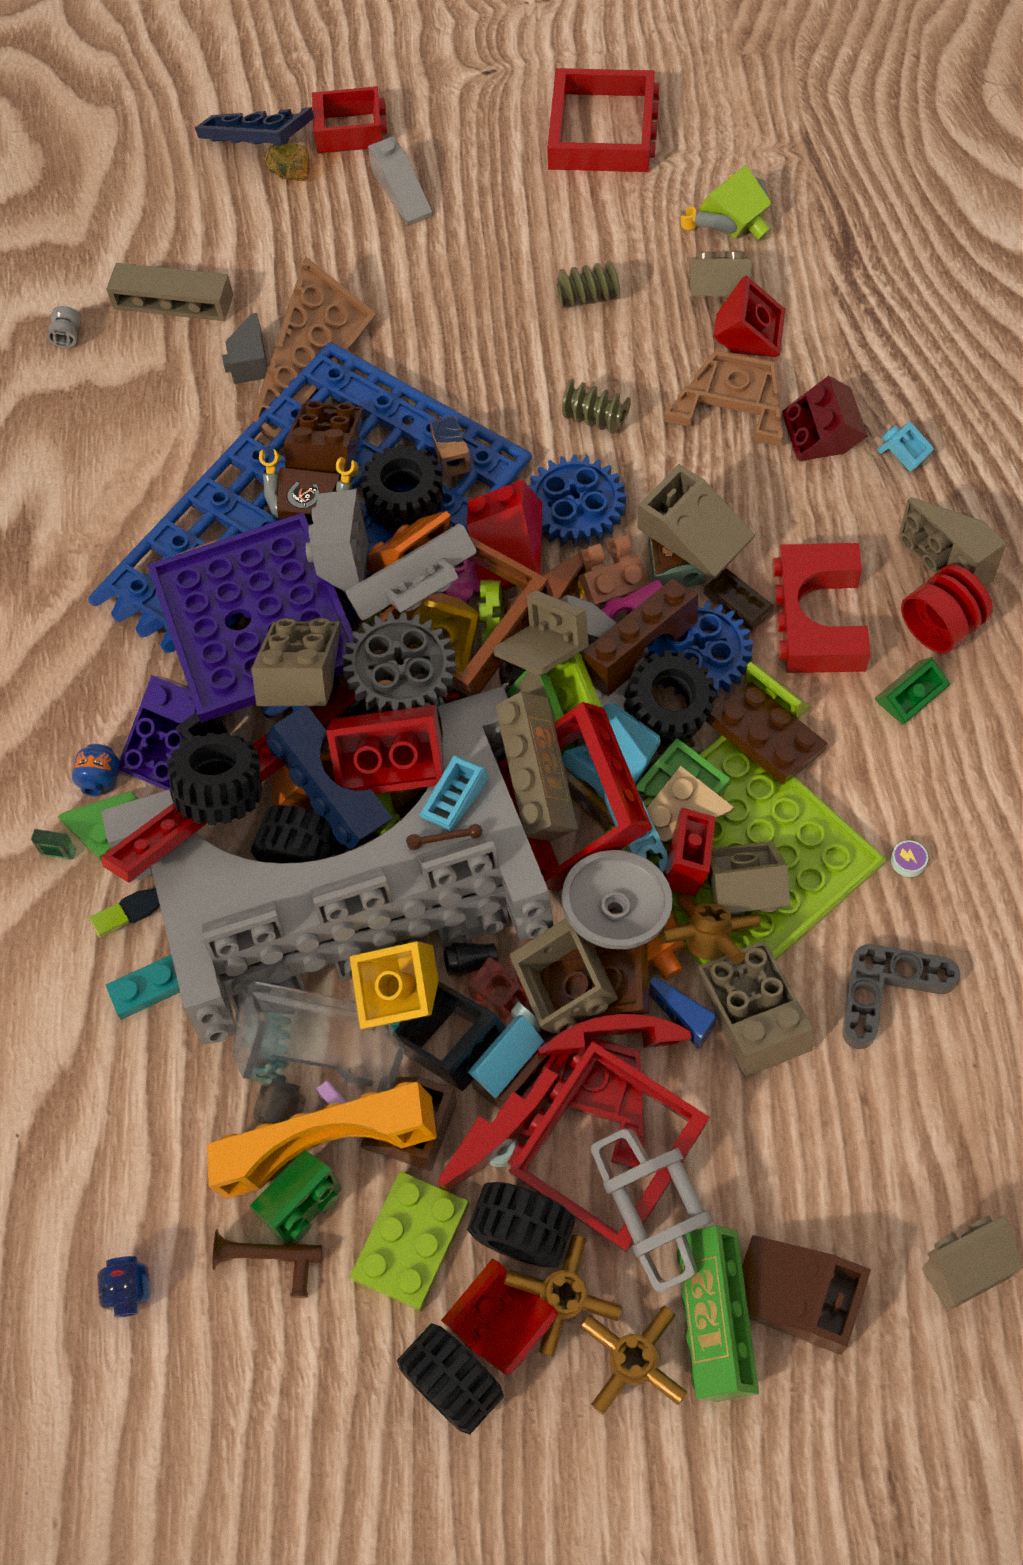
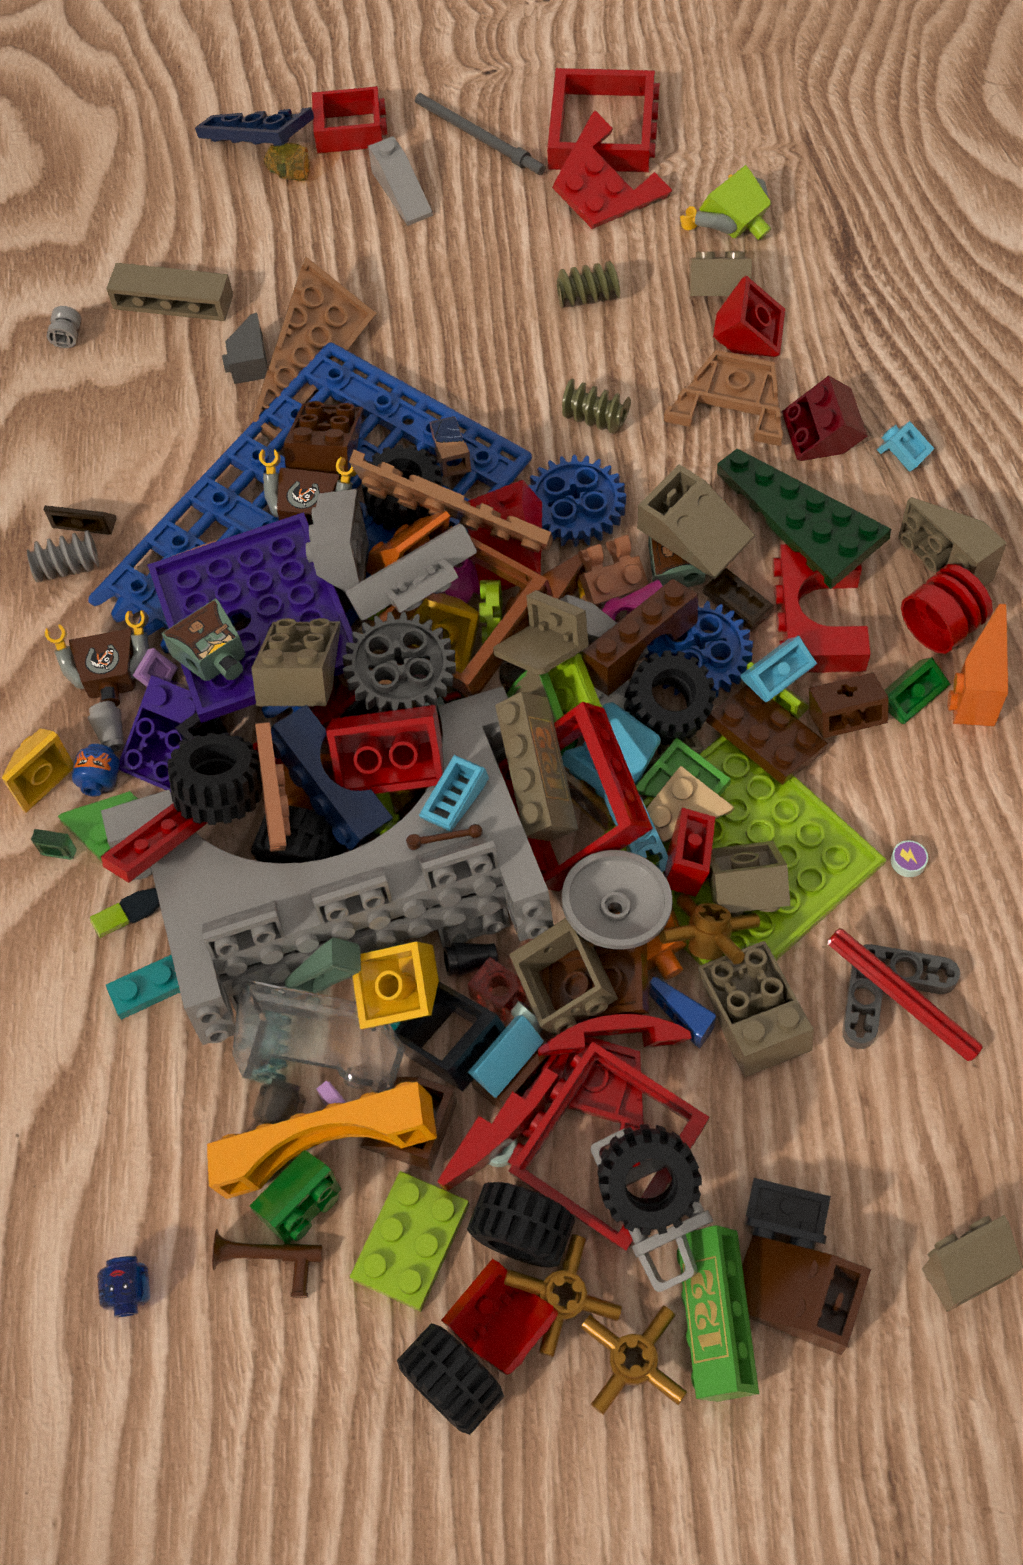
(37, 768): none -> yellow slope
(62, 557): none -> light grey piece
(80, 519): none -> dark brown slope
(103, 661): none -> torso
(107, 724): none -> light grey cone
(154, 664): none -> lavender tile
(207, 643): none -> torso
(273, 790): none -> nougat wing
(326, 966): none -> sand green slope
(418, 491): none -> medium nougat wing
(518, 155): none -> dark grey bar
(595, 187): none -> red wing
(650, 1212): none -> black tyre
(779, 668): none -> medium azure slope
(787, 1211): none -> black bracket
(807, 520): none -> dark green wing
(848, 705): none -> reddish brown brick
(905, 994): none -> red axle
(983, 681): none -> orange slope

